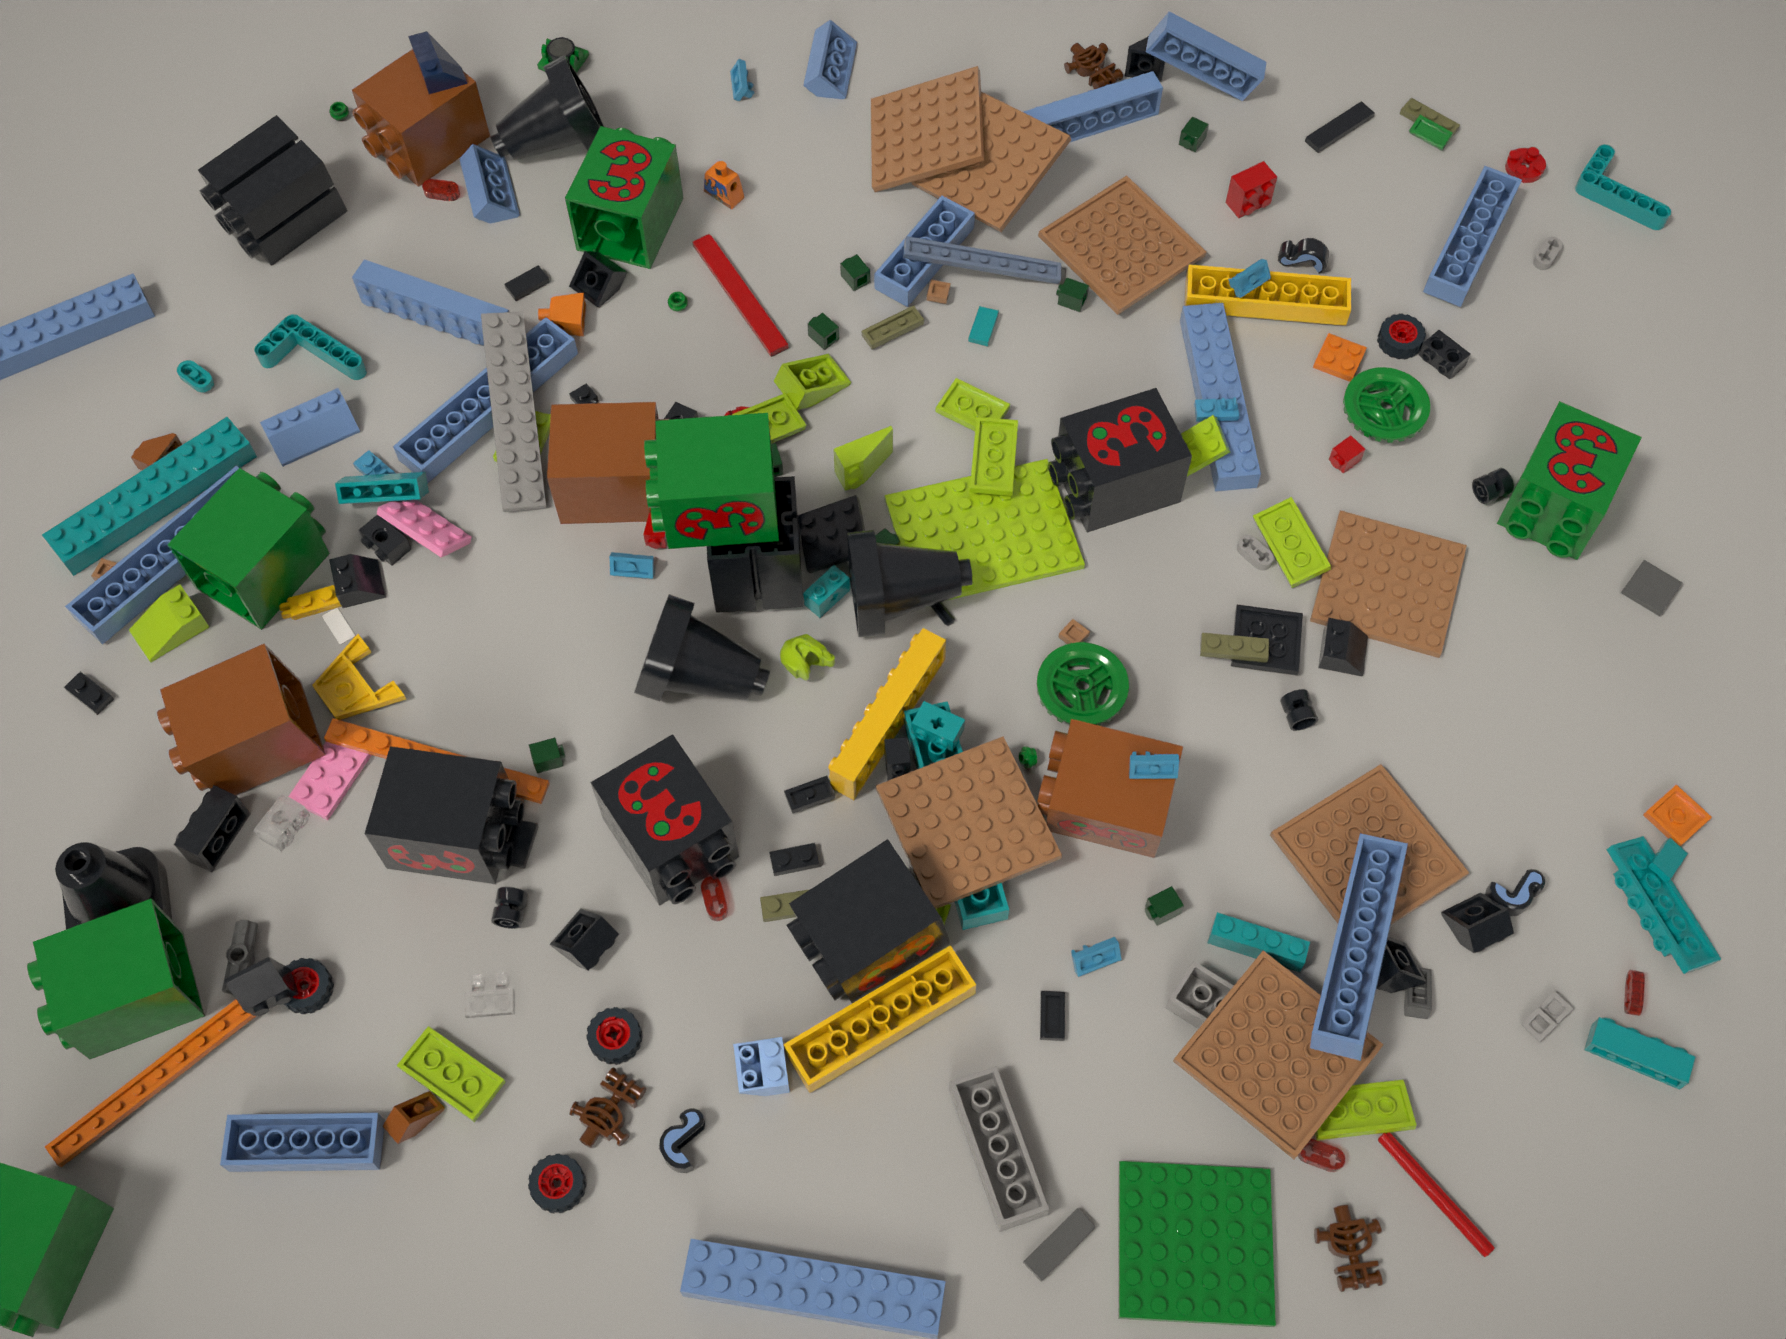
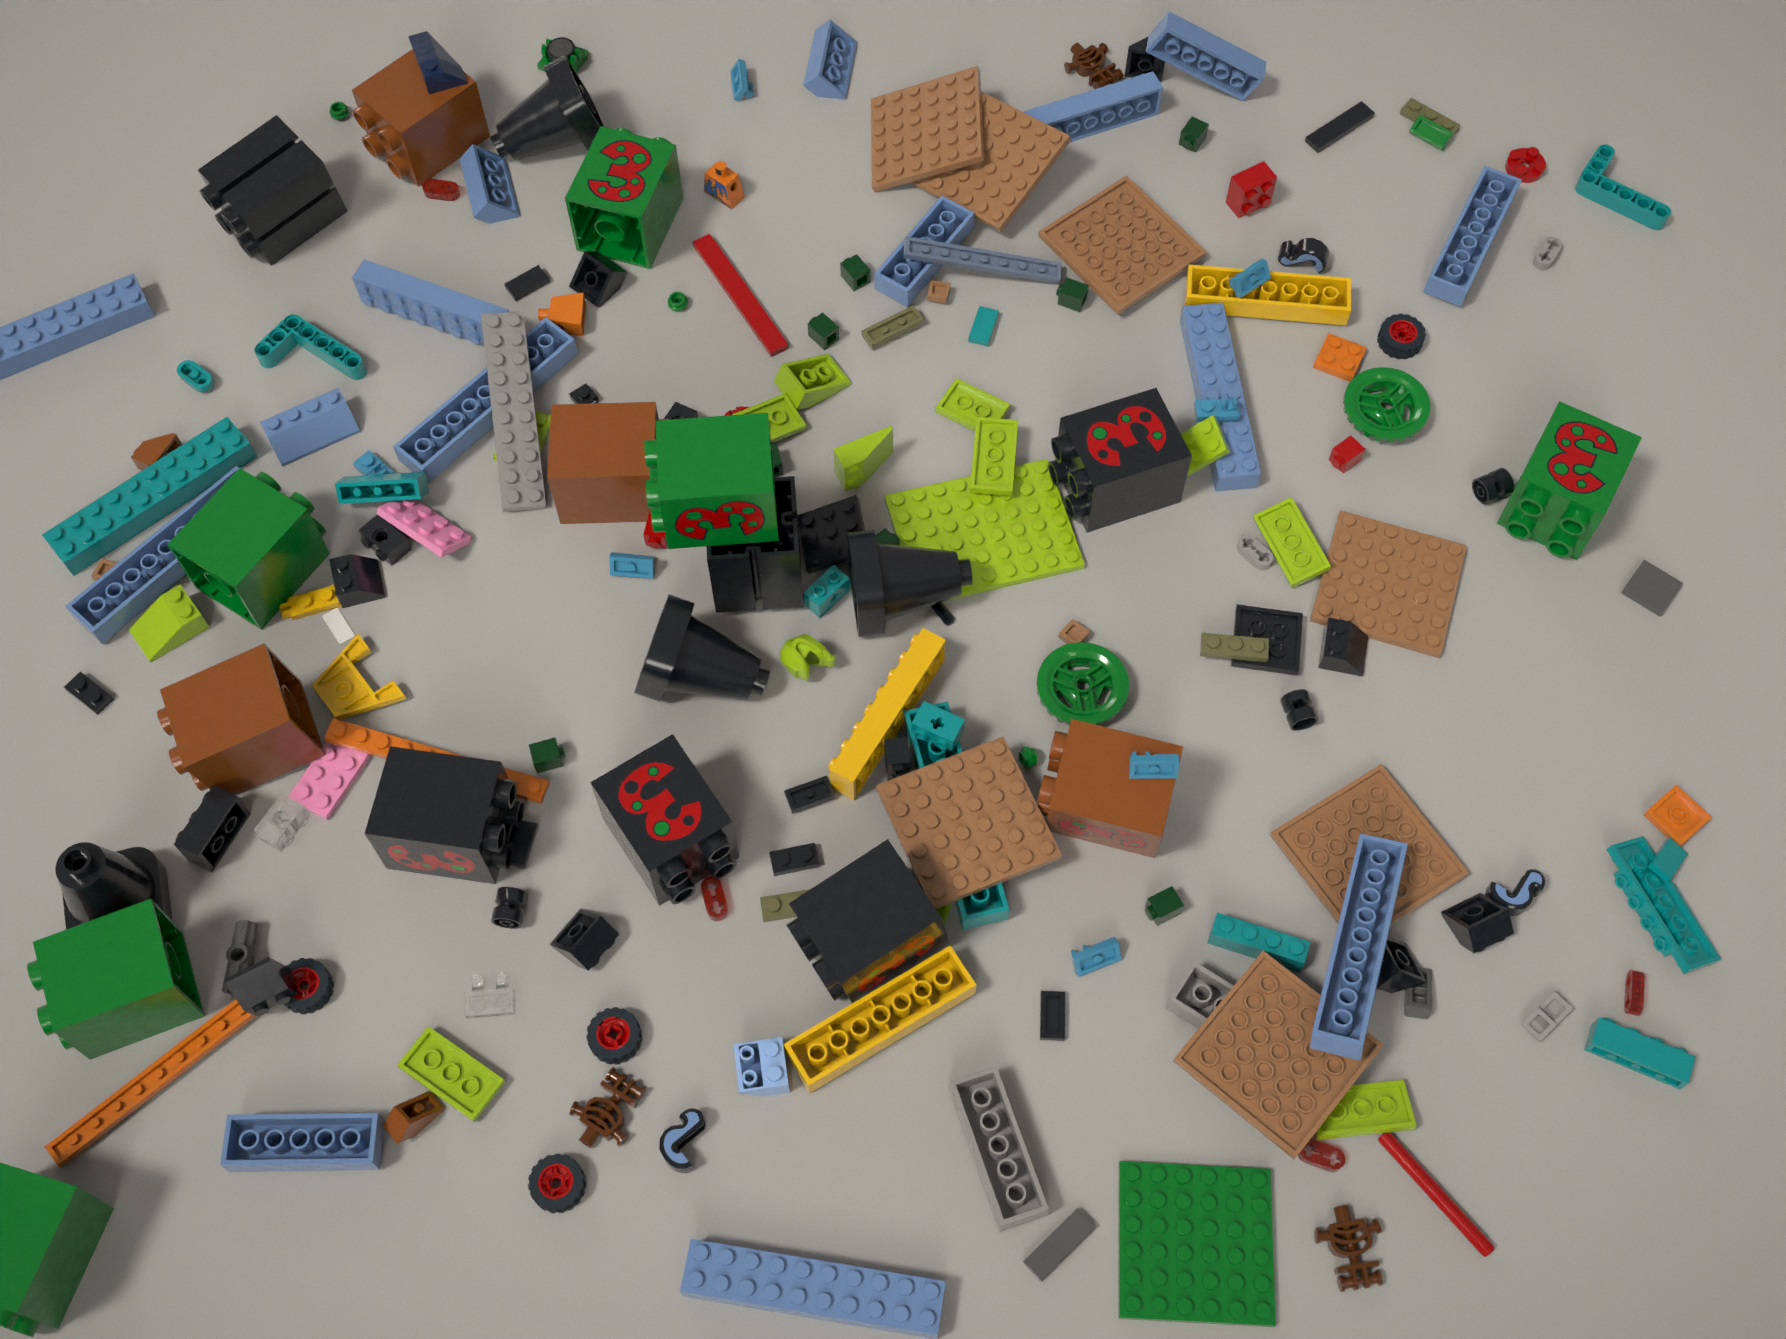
(1444, 354): black brick -> none

